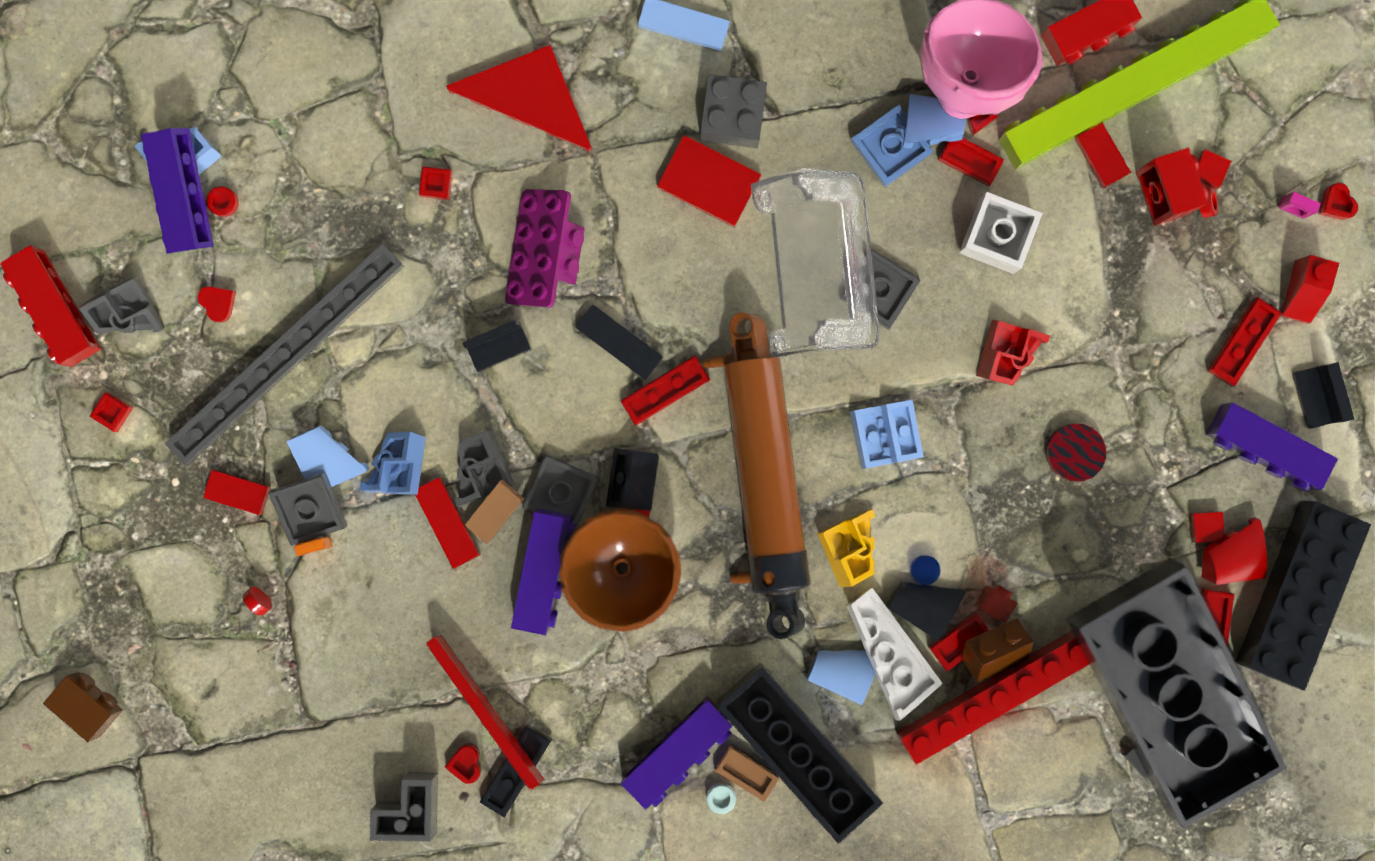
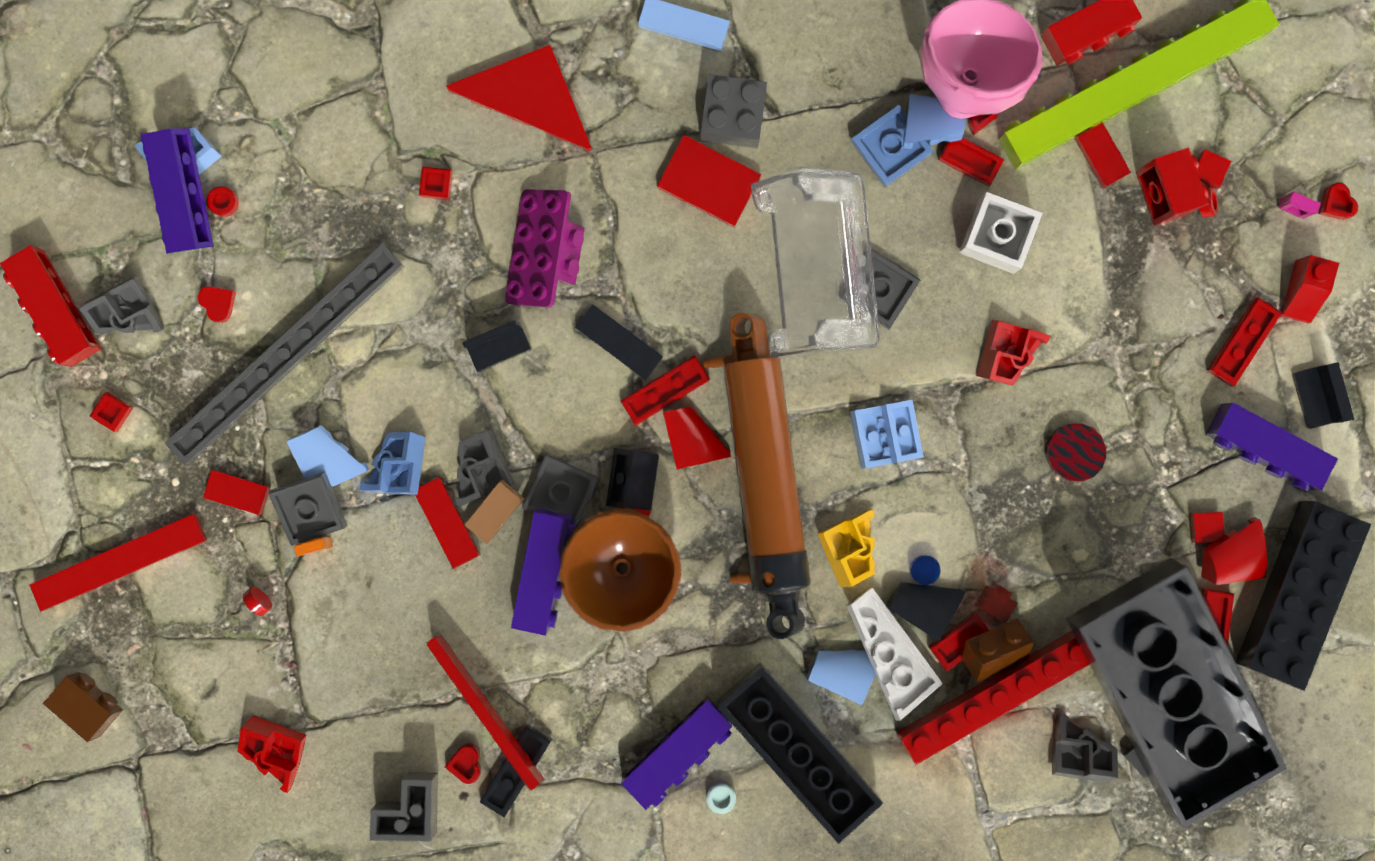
(118, 562): none -> red tile
(272, 749): none -> red slope
(692, 439): none -> red slope
(746, 772): medium nougat tile -> none
(1081, 754): none -> dark grey slope

